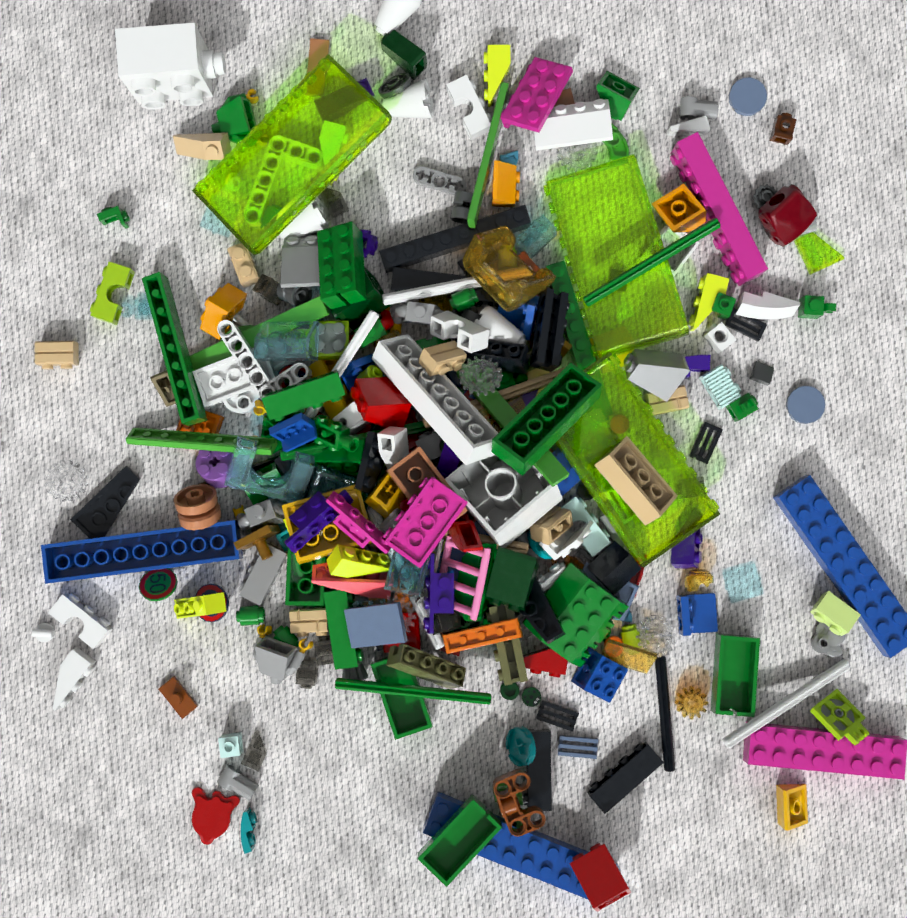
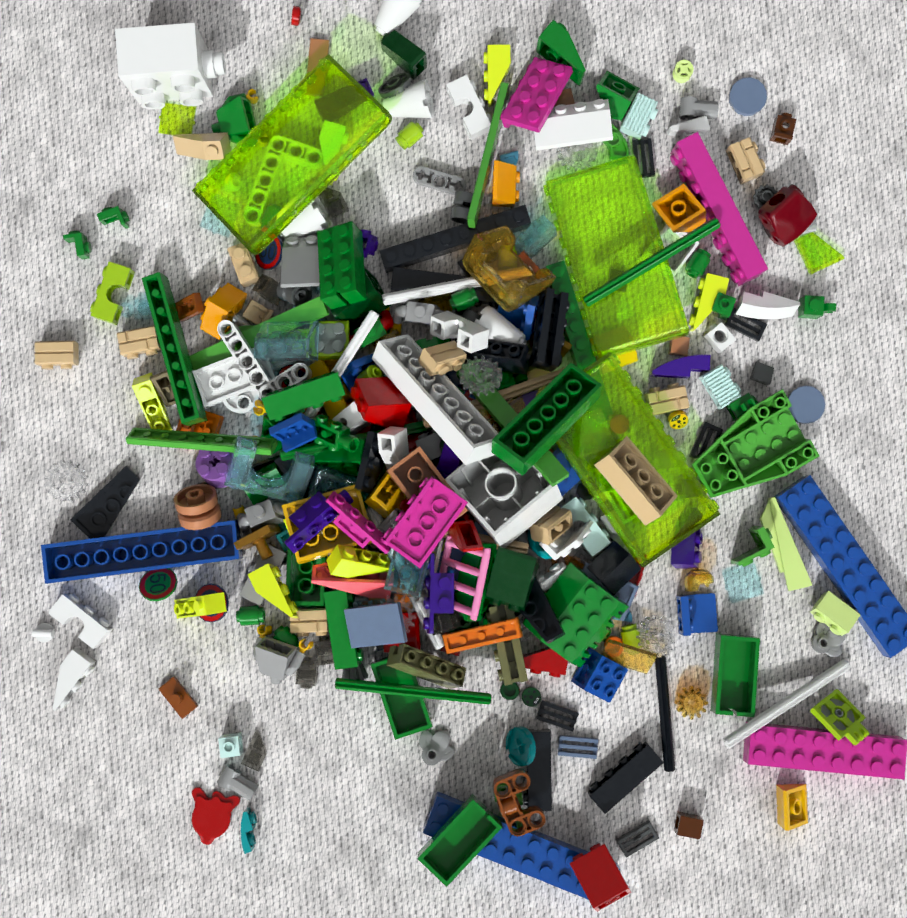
(83, 246): none -> green bracket
(138, 342): none -> tan brick
(151, 402): none -> neon yellow slope
(176, 119): none -> clear neon green piece
(190, 306): none -> dark orange tile
(256, 313): none -> tan bracket
(269, 585): none -> neon yellow slope
(271, 255): none -> piece
(296, 12): none -> red tile
(409, 135): none -> lime brick
(436, 743): none -> light grey plate
(558, 47): none -> green slope
(634, 831): none -> dark grey tile
(638, 117): none -> light aqua brick
(641, 142): none -> black tile
(656, 371): slope -> none
(678, 419): none -> yellow tile
(679, 346): none -> nougat slope
(684, 67): none -> yellowish green wheel
(688, 825): none -> reddish brown panel
(698, 263): none -> green brick
(745, 160): none -> tan brick
(755, 448): none -> bright green wedge
(762, 538): none -> bright green bracket
(785, 550): none -> yellowish green wedge

